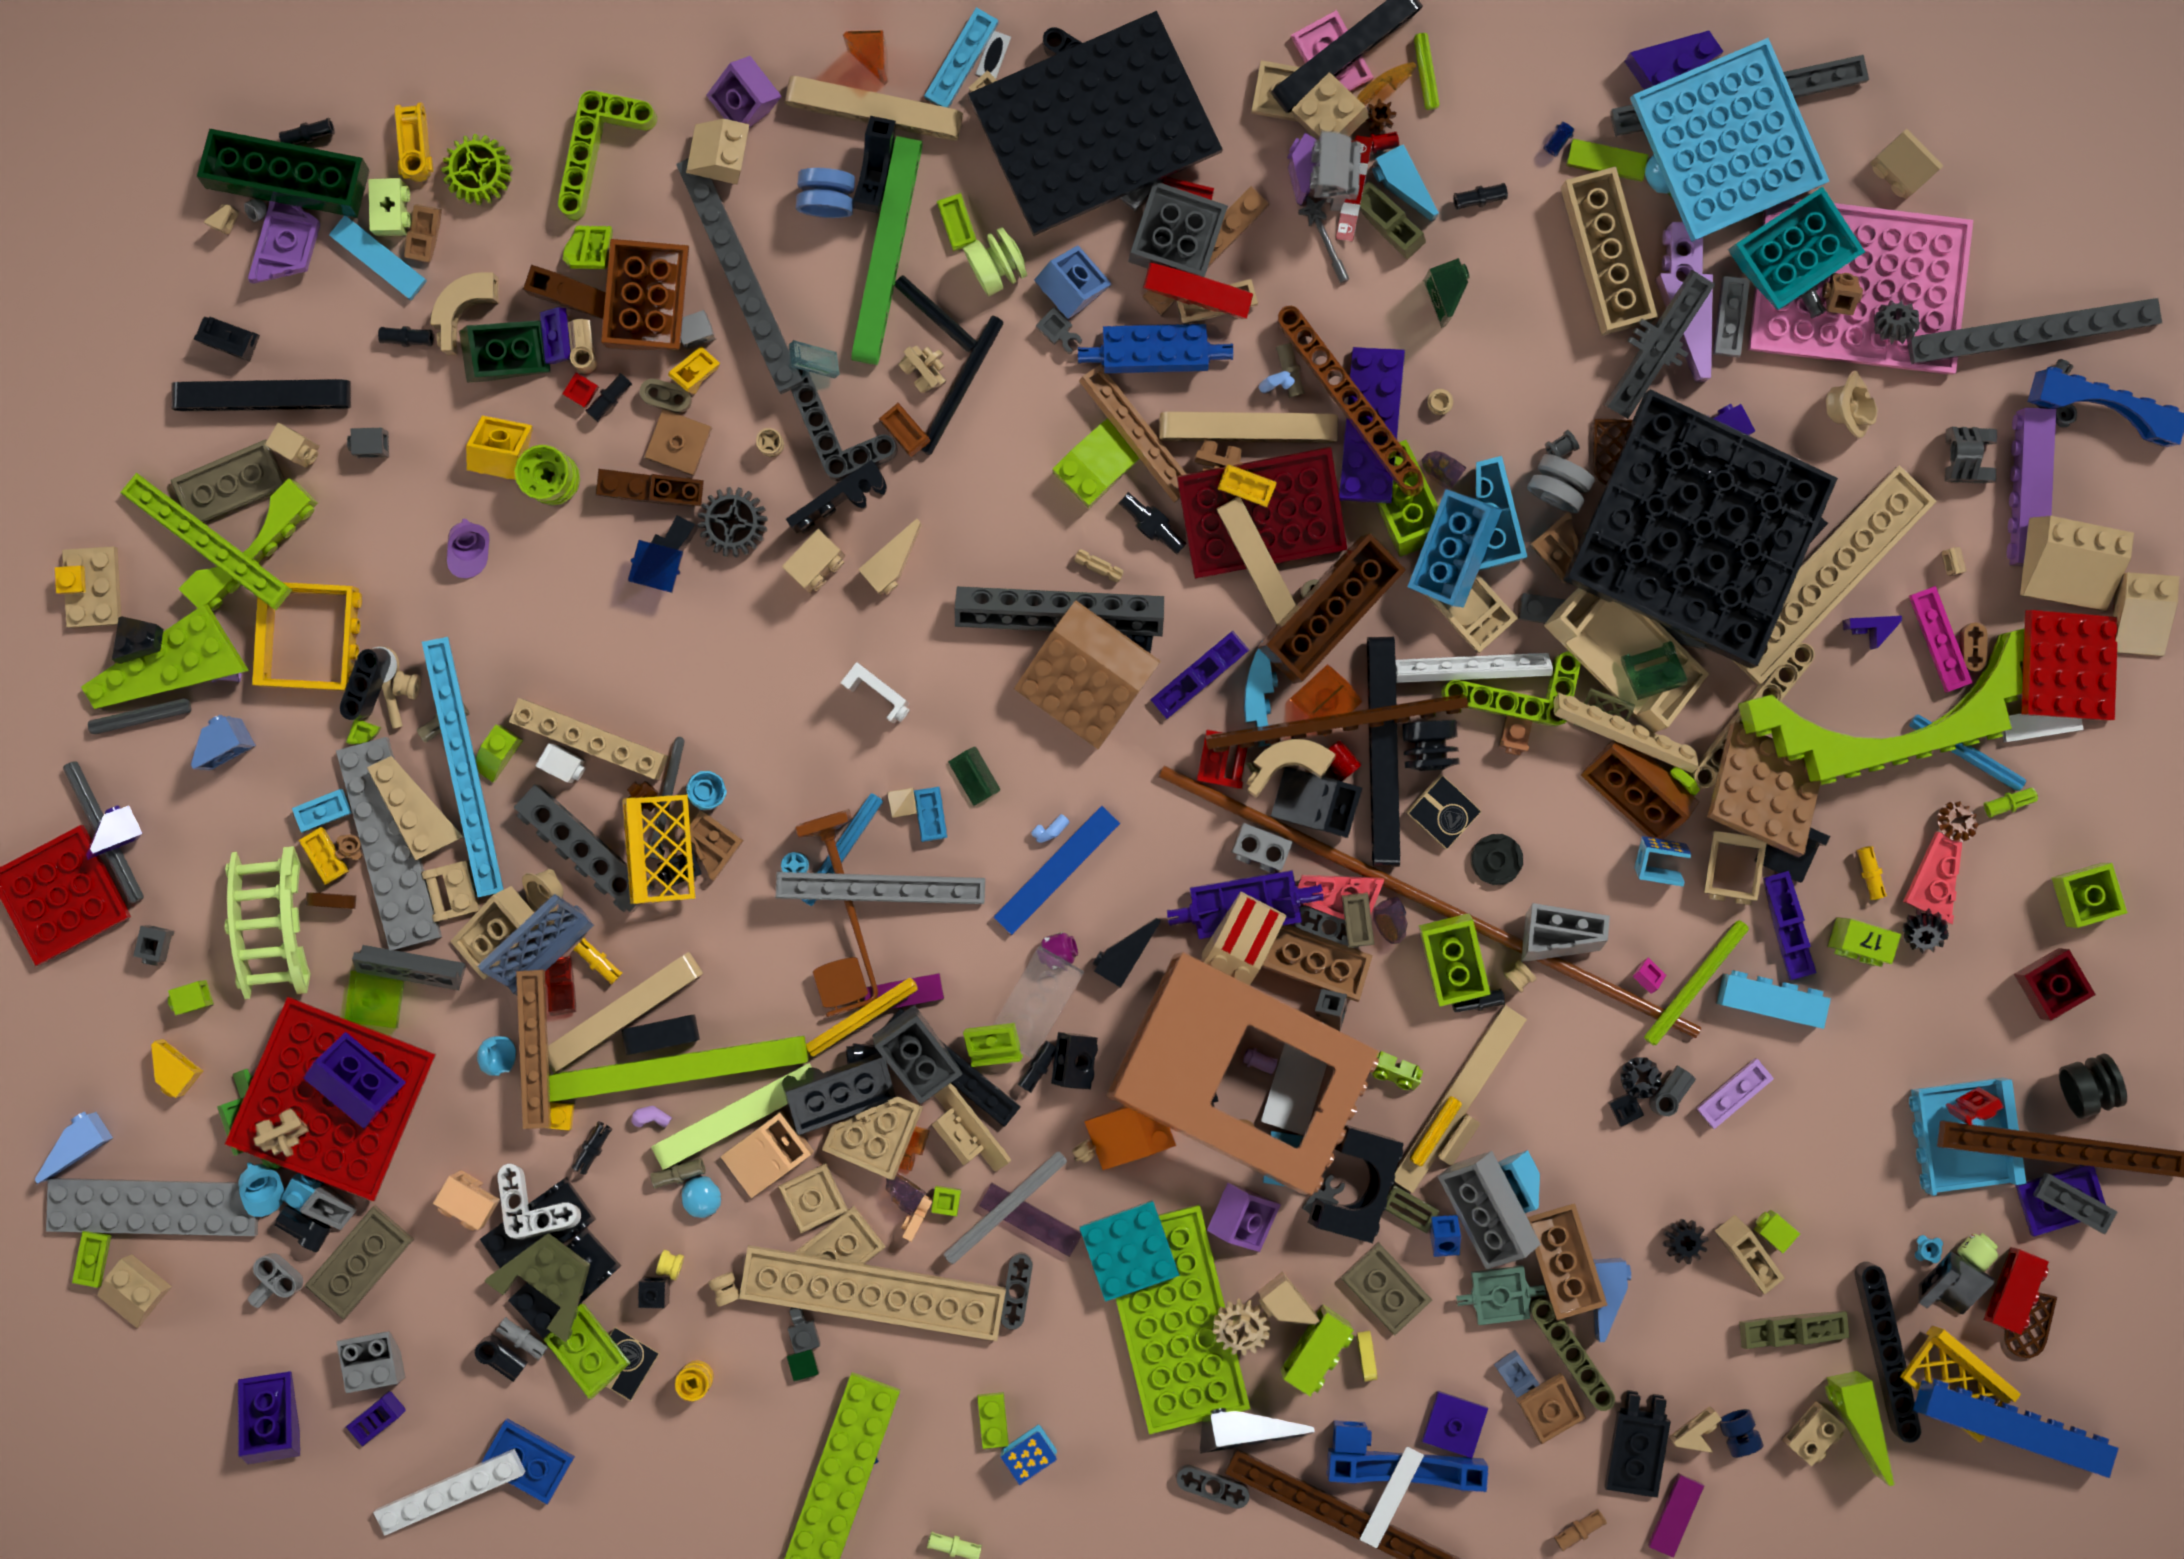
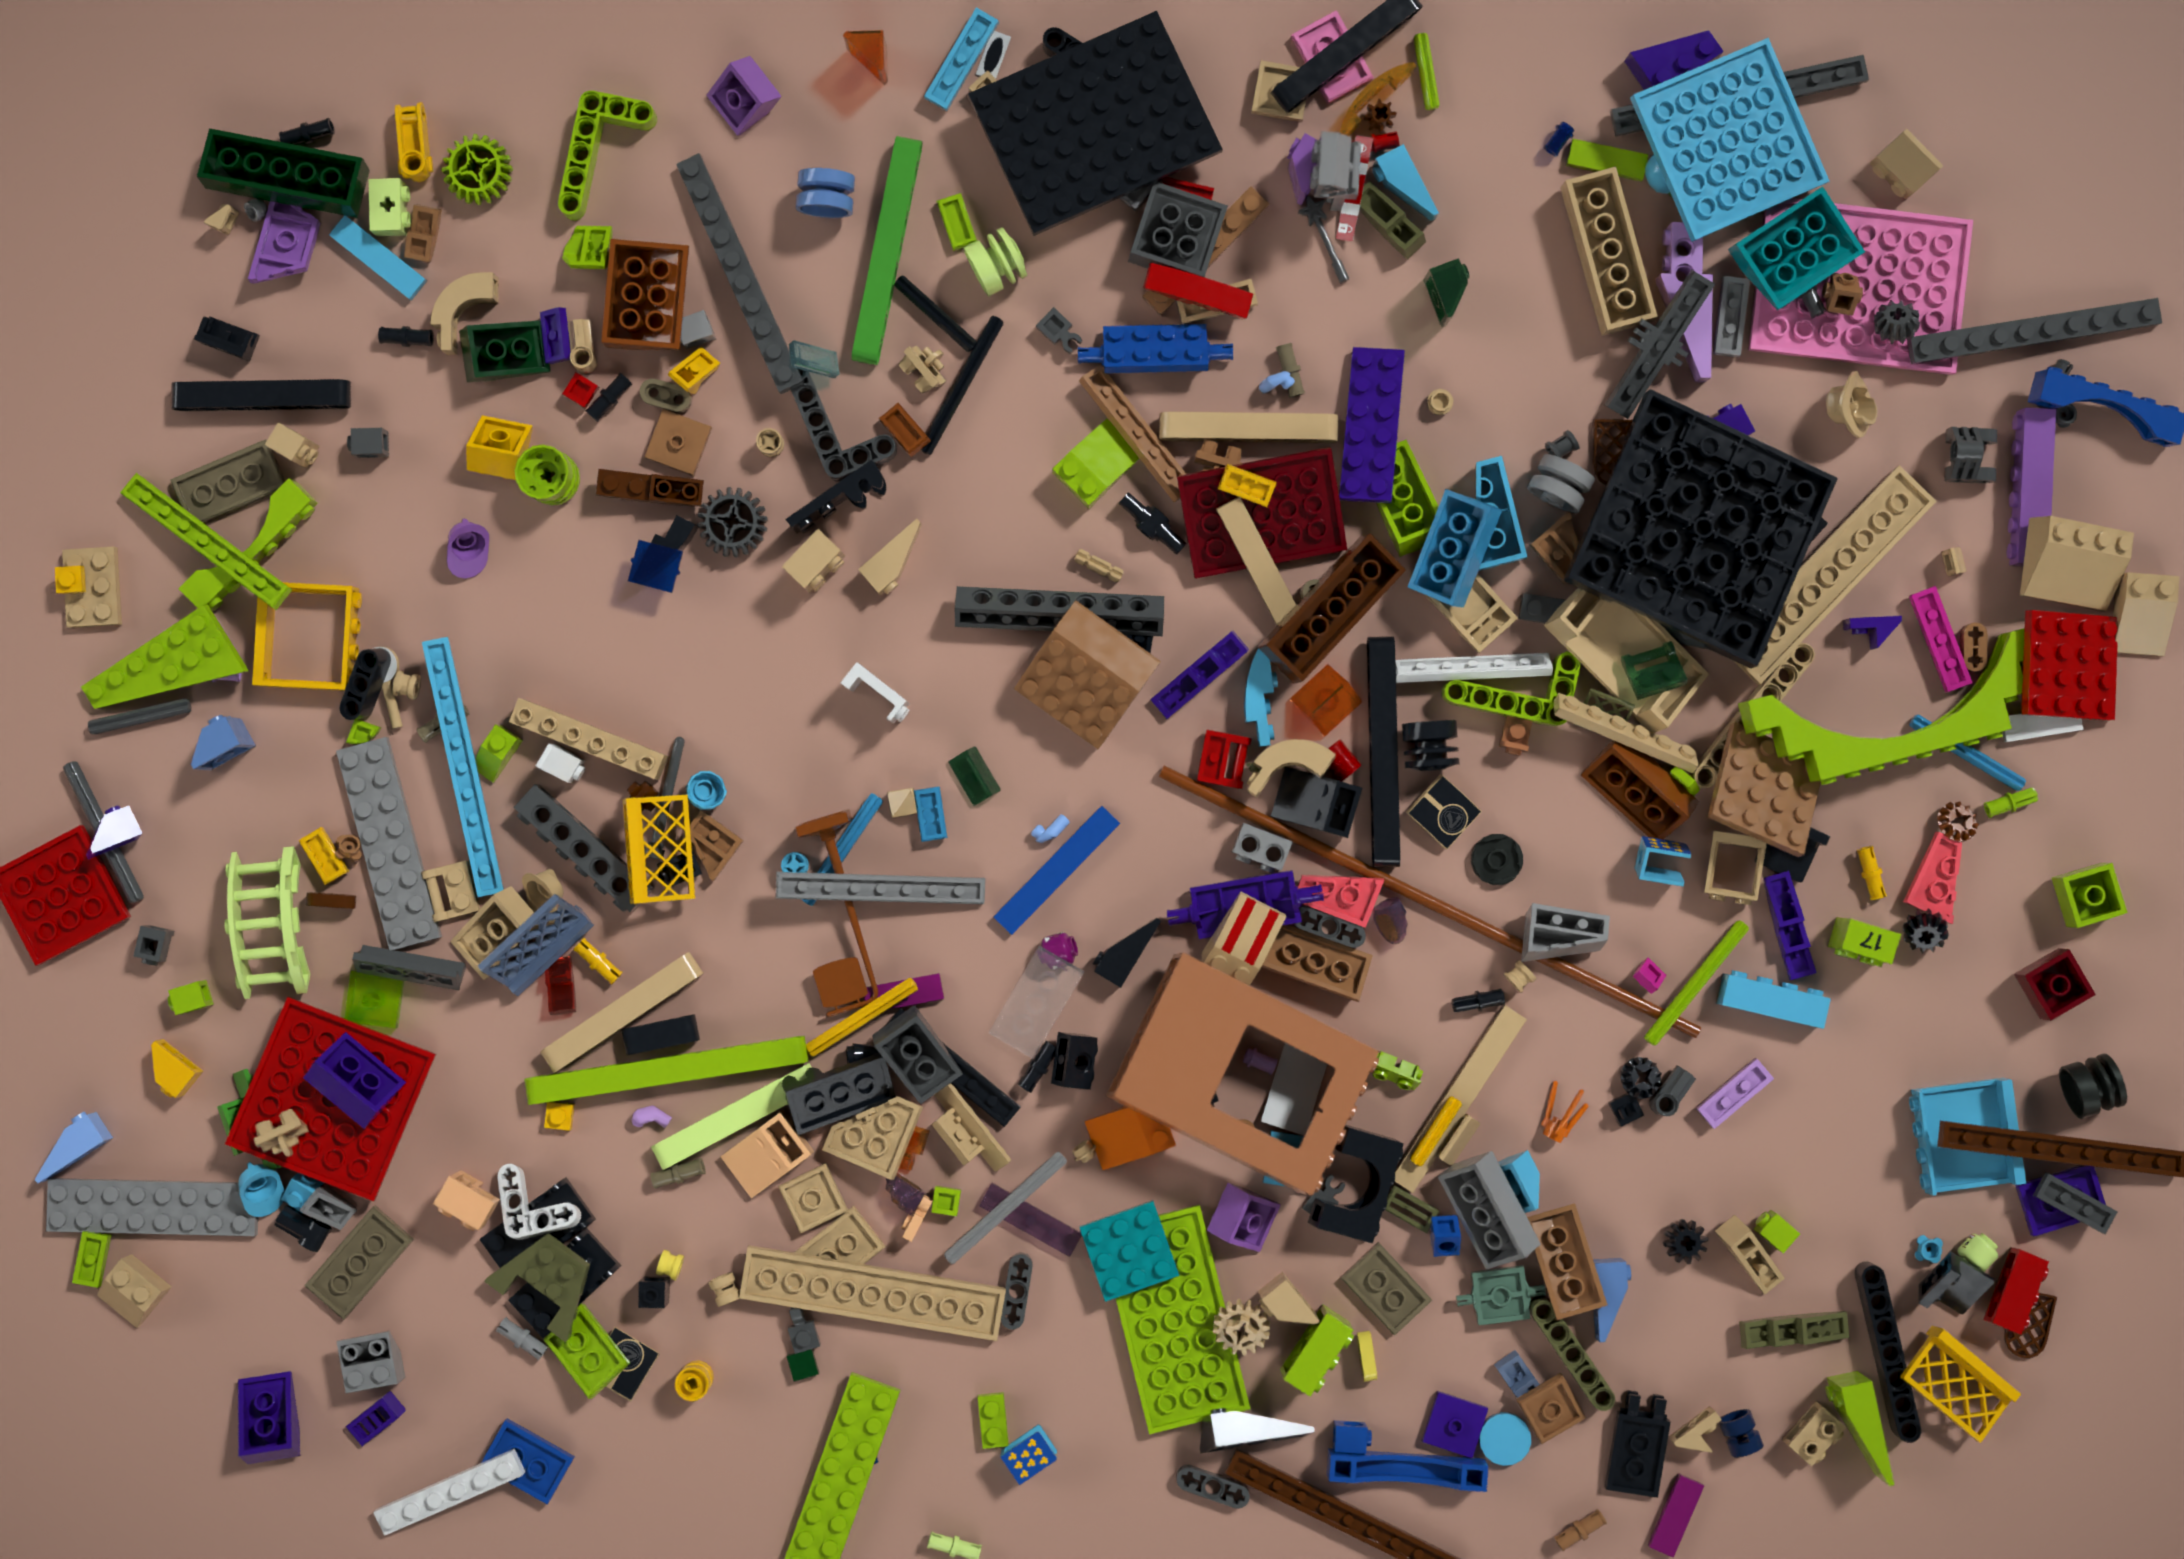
(136, 639): black wing -> none
(274, 1281): light grey beam -> none
(321, 810): medium azure plate -> none
(415, 815): tan wing -> none
(496, 1055): medium azure hair -> none
(503, 1360): black piece -> none
(533, 1049): medium nougat plate -> none
(564, 291): reddish brown slope -> none
(592, 1148): black pin -> none
(701, 1197): medium azure hair -> none
(718, 150): tan slope -> none
(861, 104): tan beam -> none
(875, 165): black arch -> none
(993, 1044): lime plate -> none
(1072, 281): medium blue slope -> none
(1330, 109): tan brick -> none
(1331, 1008): dark grey brick -> none
(1348, 721): reddish brown plate -> none
(1355, 411): dark orange beam -> none
(1358, 920): dark tan tile -> none
(1391, 1497): white sticker -> none
(1442, 468): rock -> none
(1454, 959): lime brick -> none
(1480, 196): black pin -> none
(1505, 1438): none -> medium azure tile
(1559, 1128): none -> orange plant
(1974, 1105): red plate -> none
(2014, 1428): blue brick -> none

